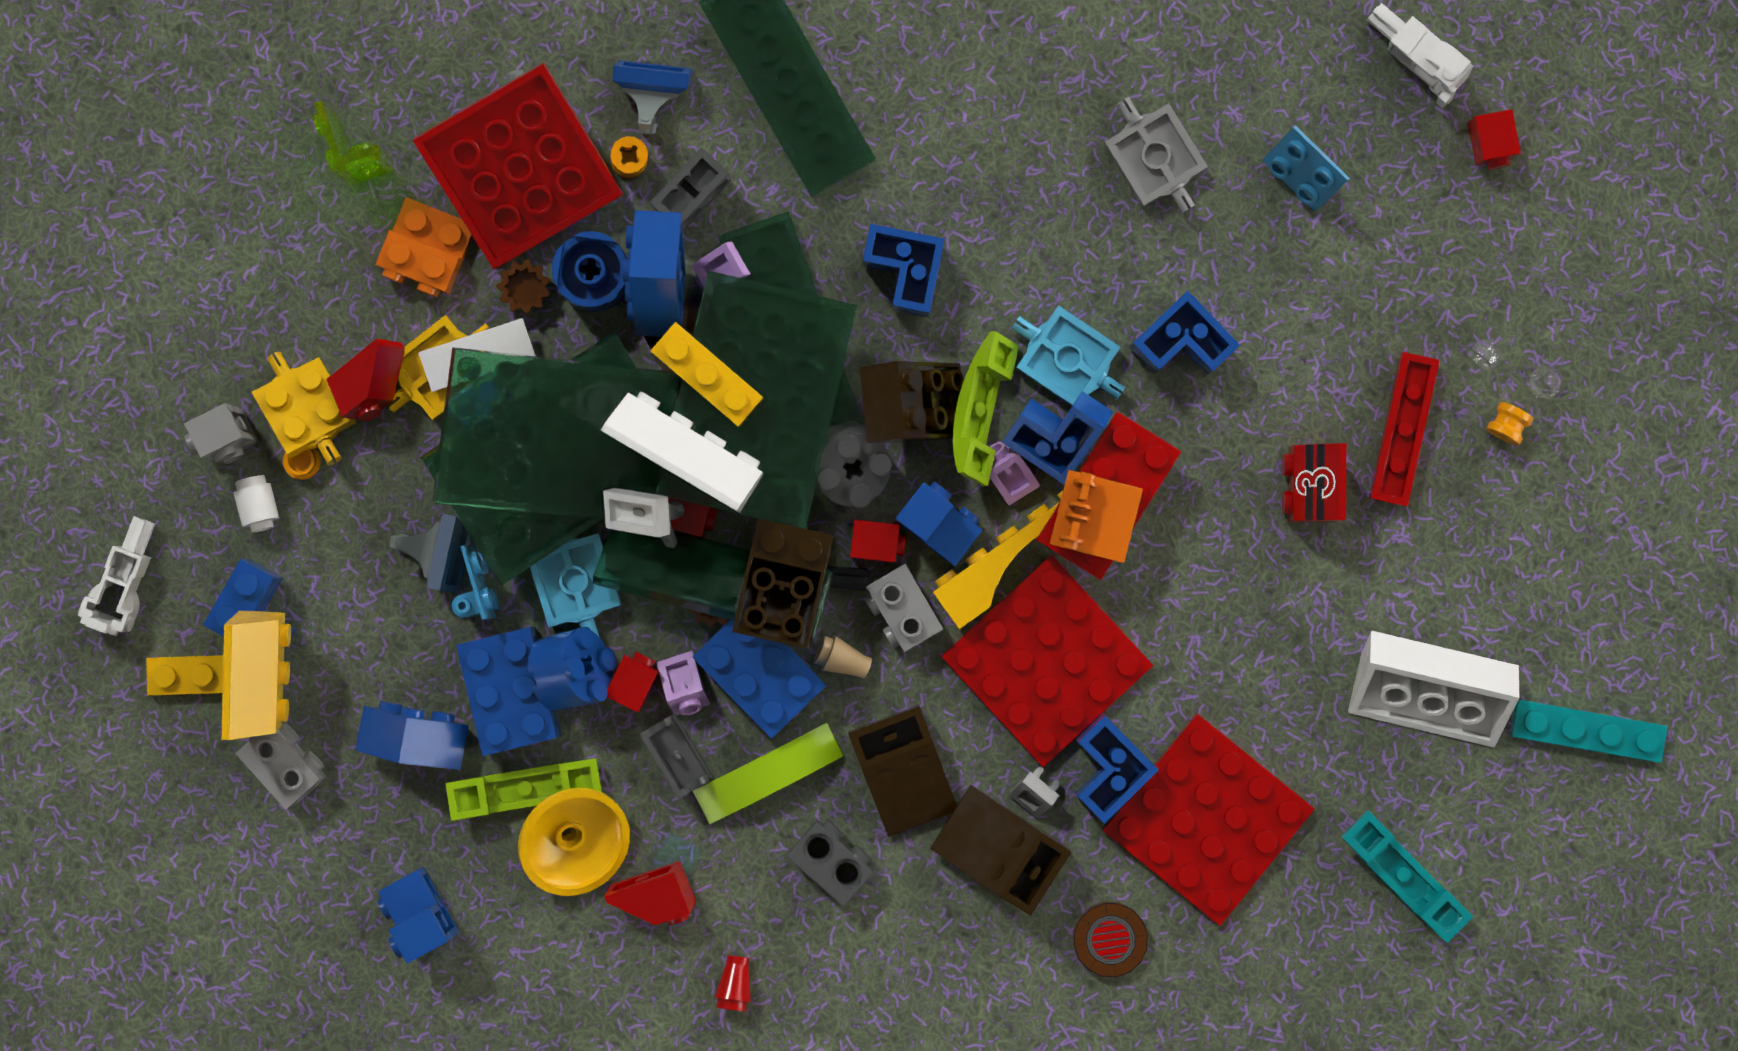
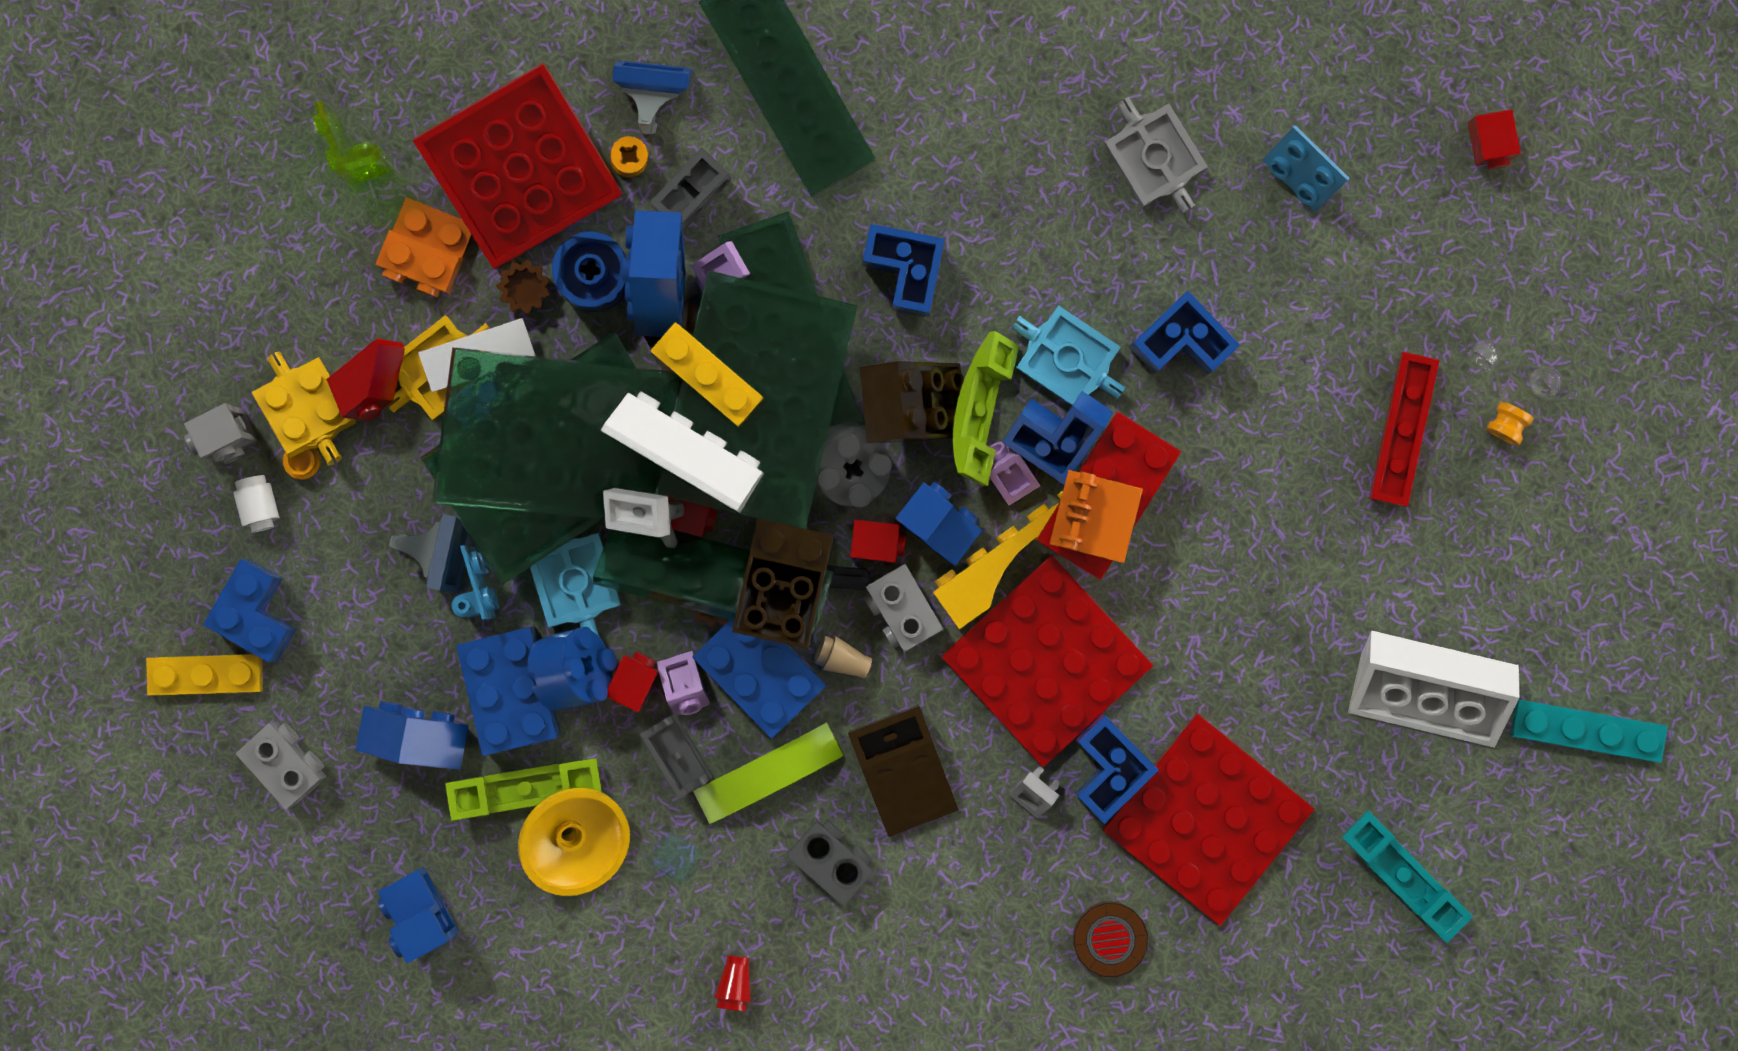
(124, 567): white piece -> none
(254, 674): yellow slope -> none
(655, 895): red slope -> none
(1001, 850): dark brown slope -> none
(1315, 483): red slope -> none
(1423, 53): white piece -> none

